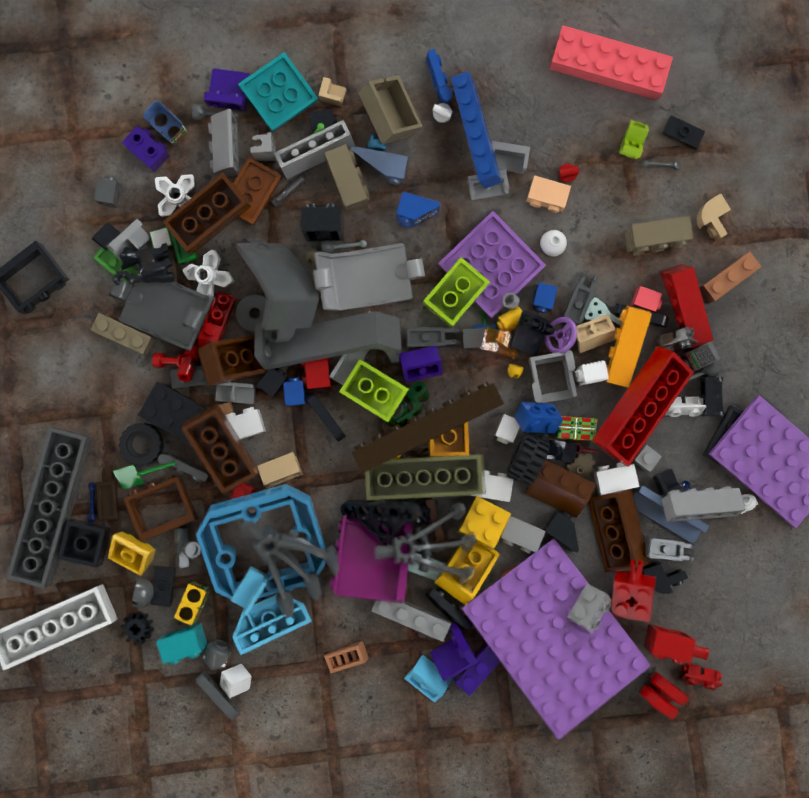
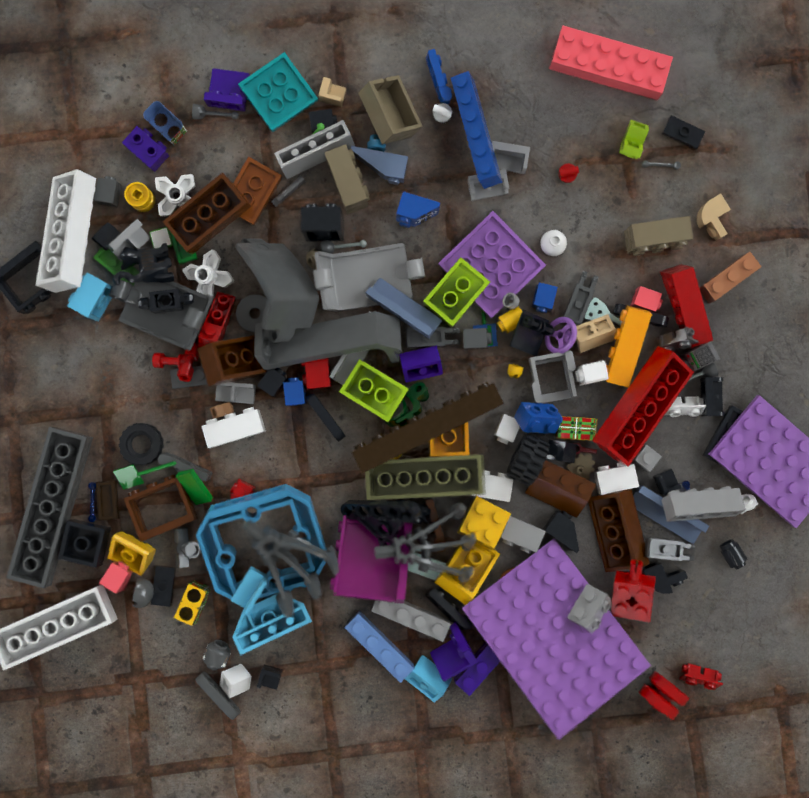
(66, 231): none -> white brick
(91, 297): none -> medium azure brick
(116, 577): none -> coral slope
(123, 334): dark tan brick -> none
(132, 633): black gear -> none
(139, 197): none -> yellow wheel
(146, 303): none -> black piece
(169, 409): black brick -> none
(182, 643): teal brick -> none
(194, 486): none -> green tile
(219, 448): reddish brown brick -> none
(224, 144): light grey slope -> none
(266, 150): light grey hinge -> none
(269, 677): none -> black panel
(279, 470): tan hinge -> none
(359, 647): nougat slope -> none
(379, 646): none -> medium blue brick
(403, 308): none -> sand blue panel
(498, 342): clear orange panel -> none
(548, 194): light nougat brick -> none
(673, 644): red brick -> none
(733, 554): none -> black brick

